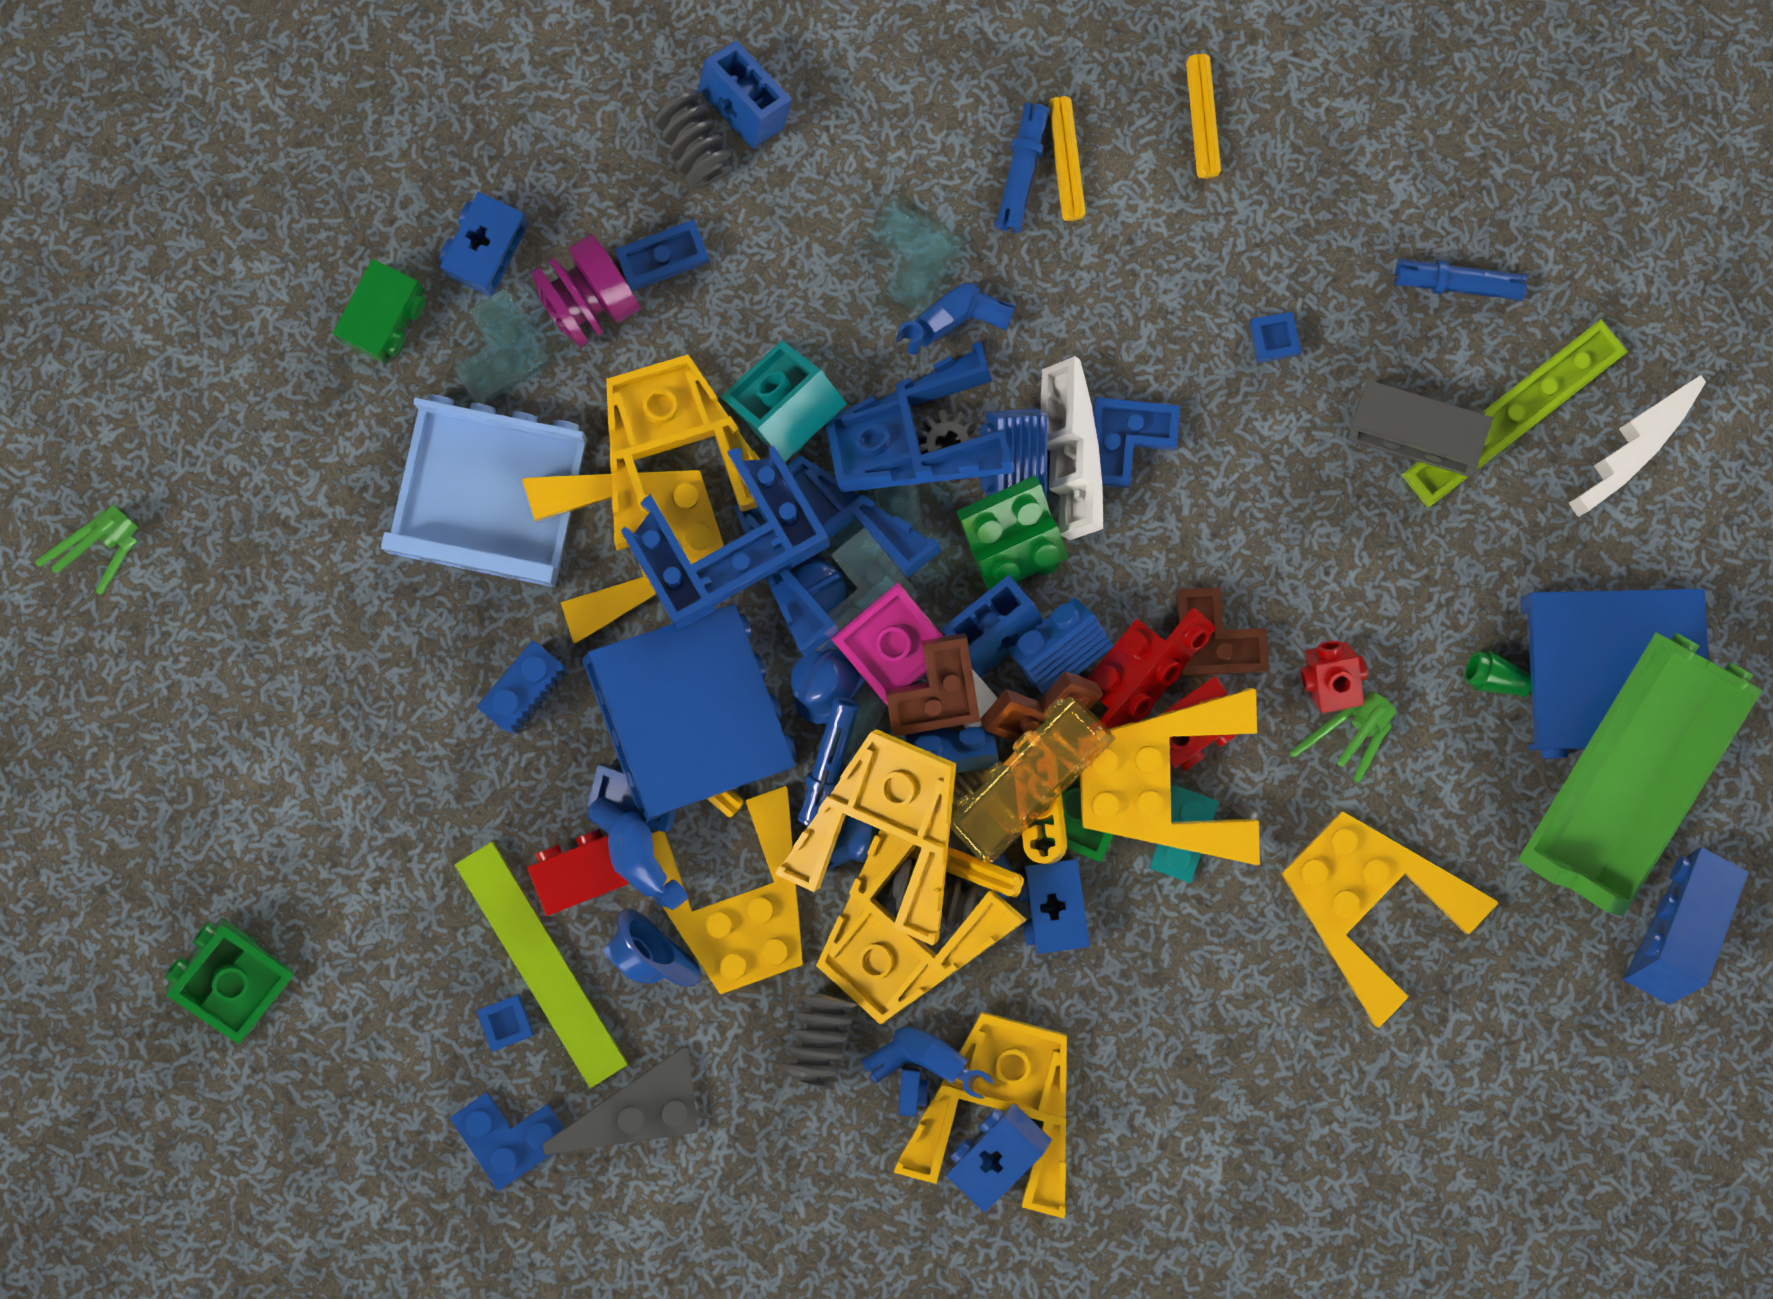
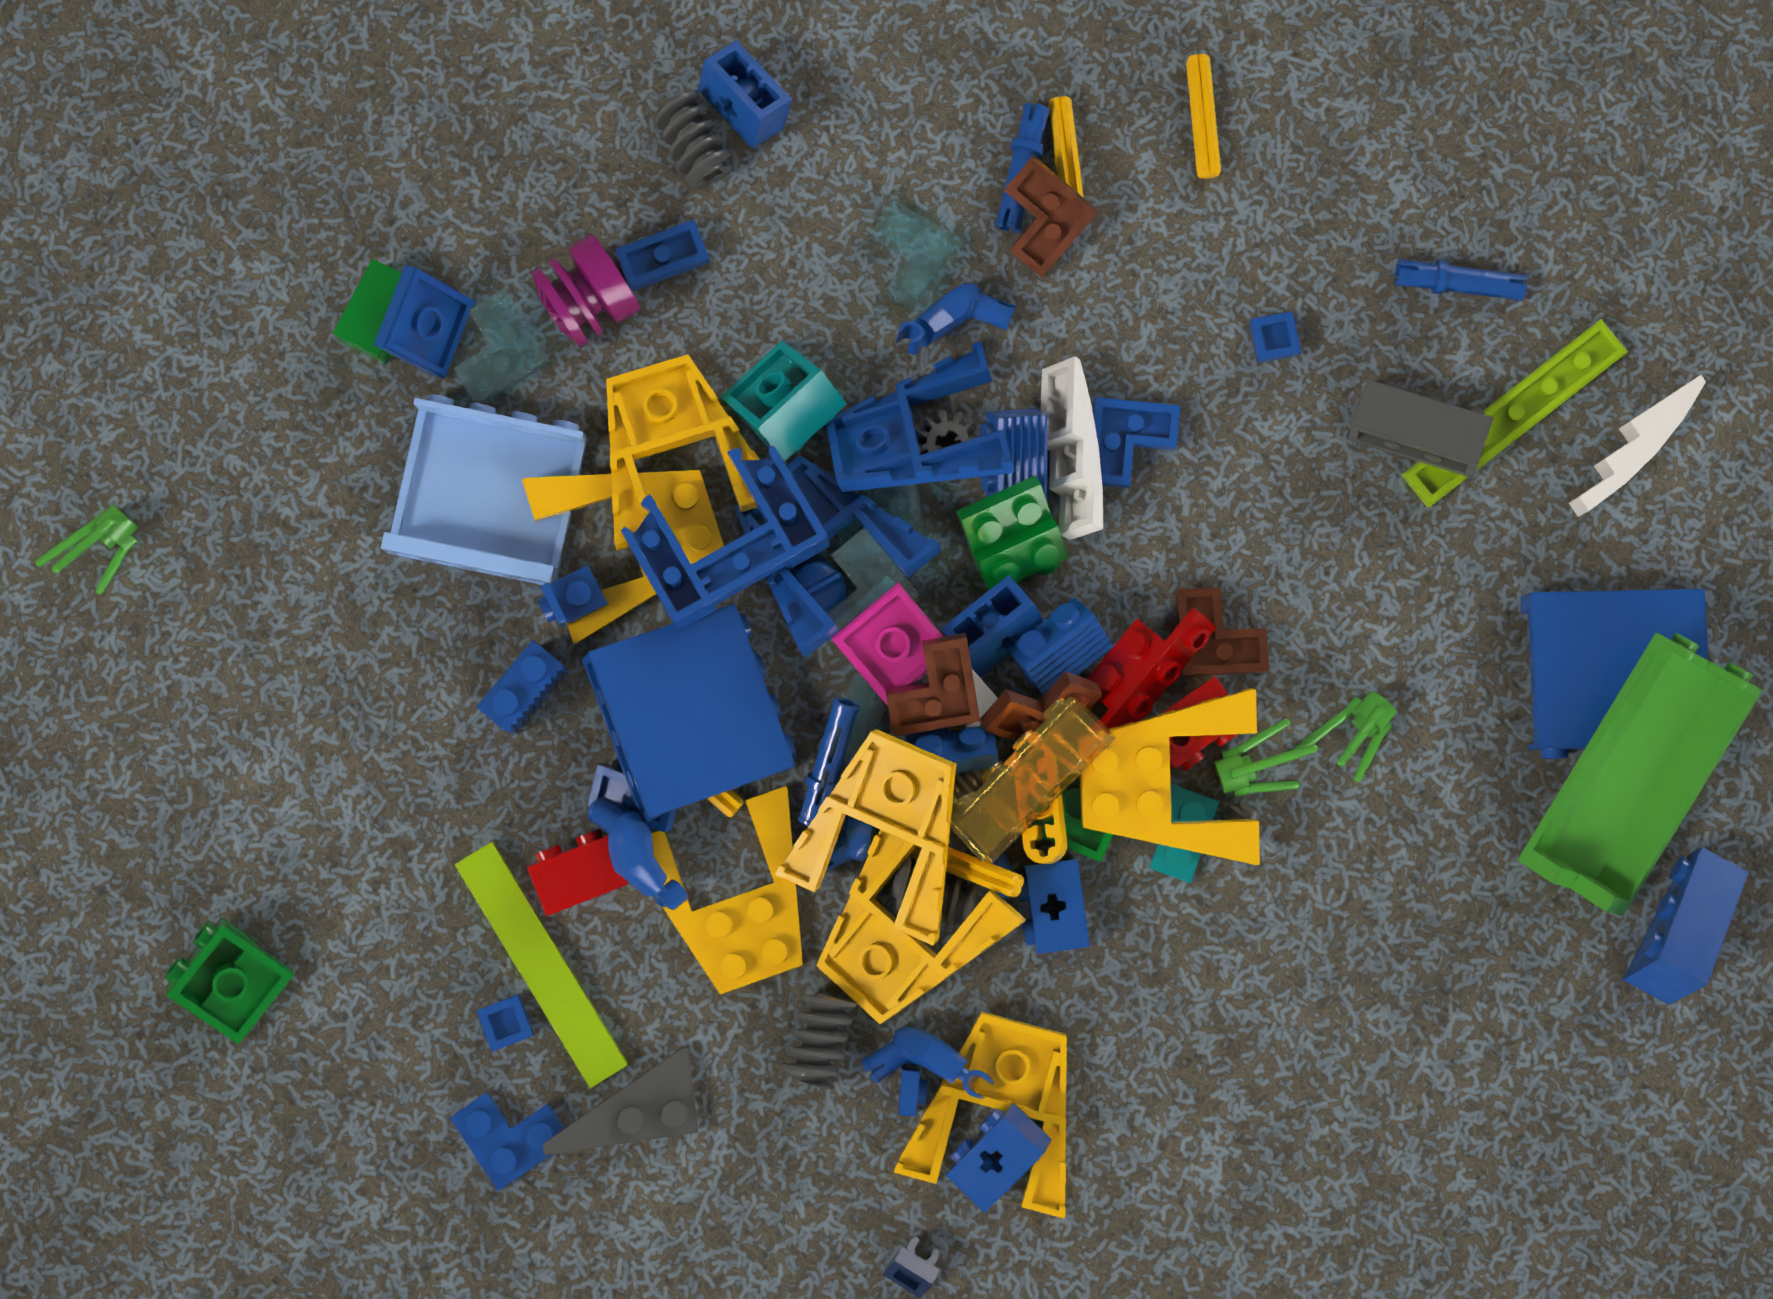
(424, 322): none -> blue plate
(483, 266): blue brick -> none
(571, 597): none -> blue bracket
(648, 954): blue piece -> none
(821, 679): blue piece -> none
(912, 1271): none -> dark blue tile
(1058, 213): none -> copper plate
(1238, 771): none -> bright green plant
(1334, 676): red brick -> none
(1346, 875): yellow wing -> none
(1495, 674): green cone -> none

